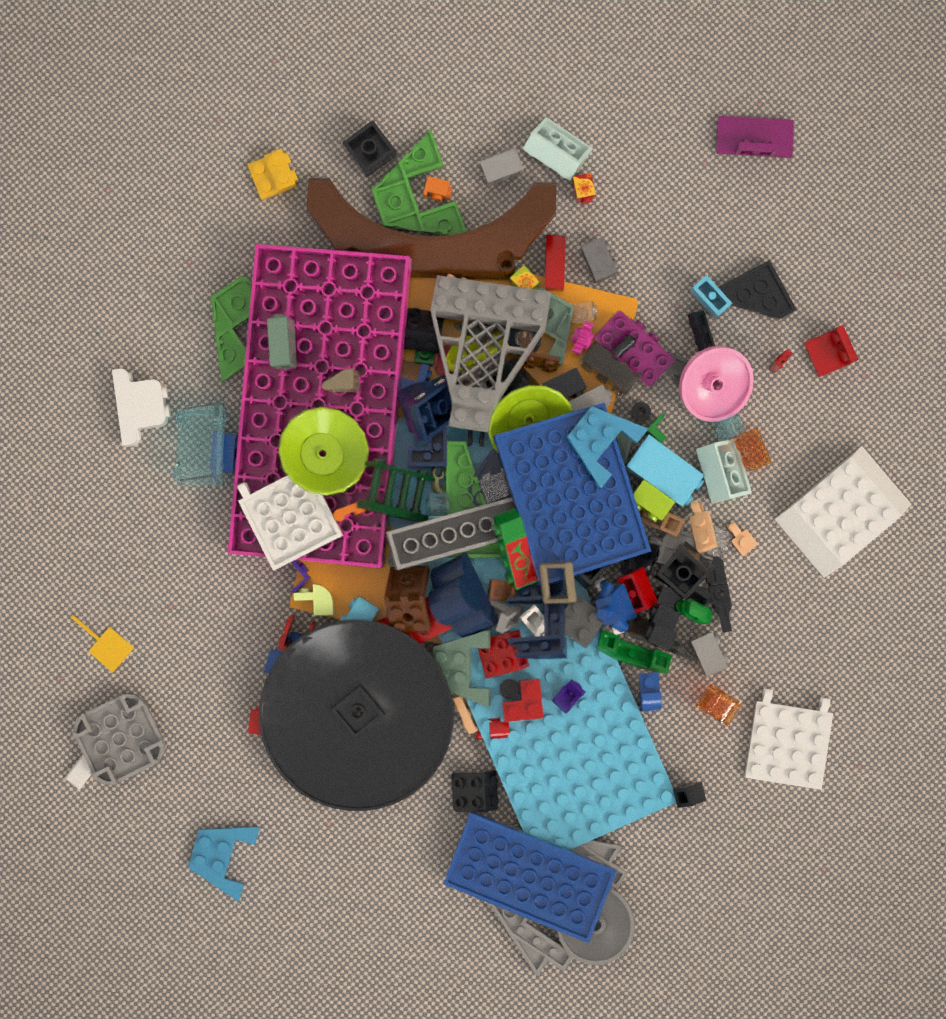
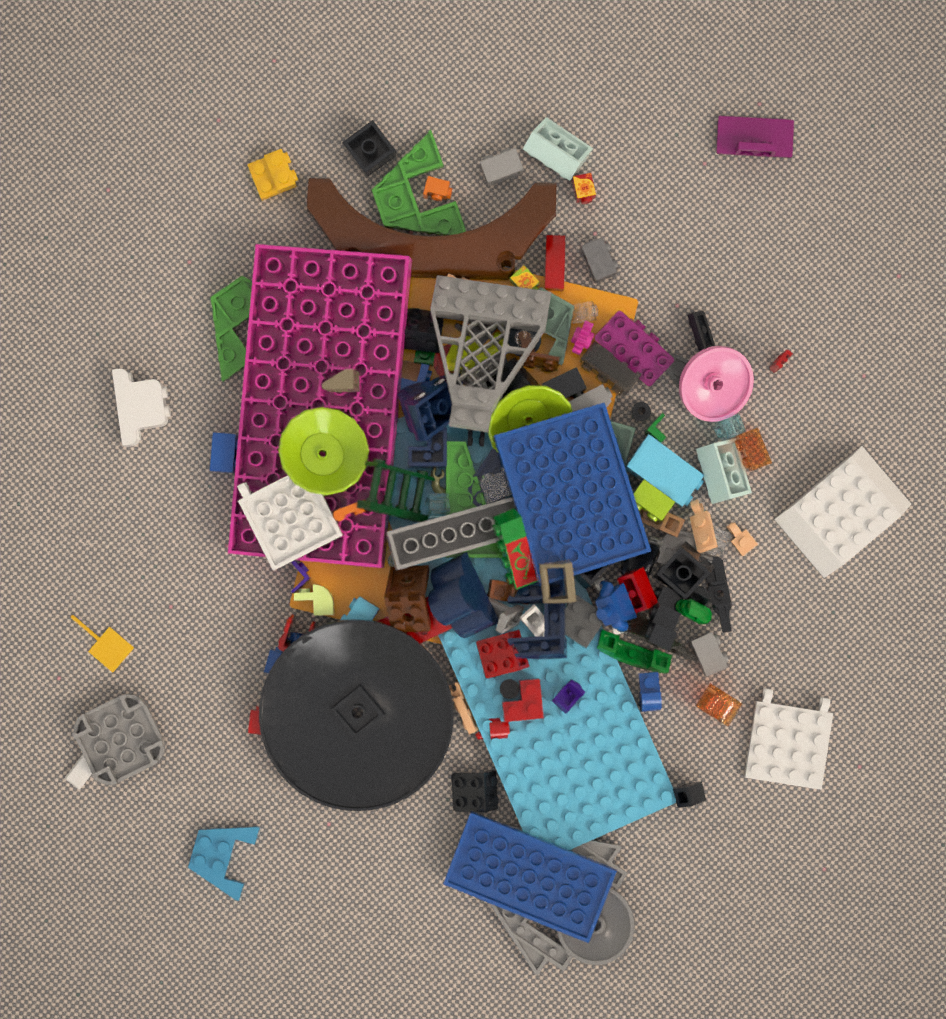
(200, 445): clear light blue windscreen -> none
(282, 342): sand green brick -> none
(455, 662): sand green wing -> none
(595, 434): dark azure wing -> none
(621, 348): black pin -> none
(710, 297): medium azure brick -> none
(760, 292): black plate -> none
(831, 351): red bracket -> none

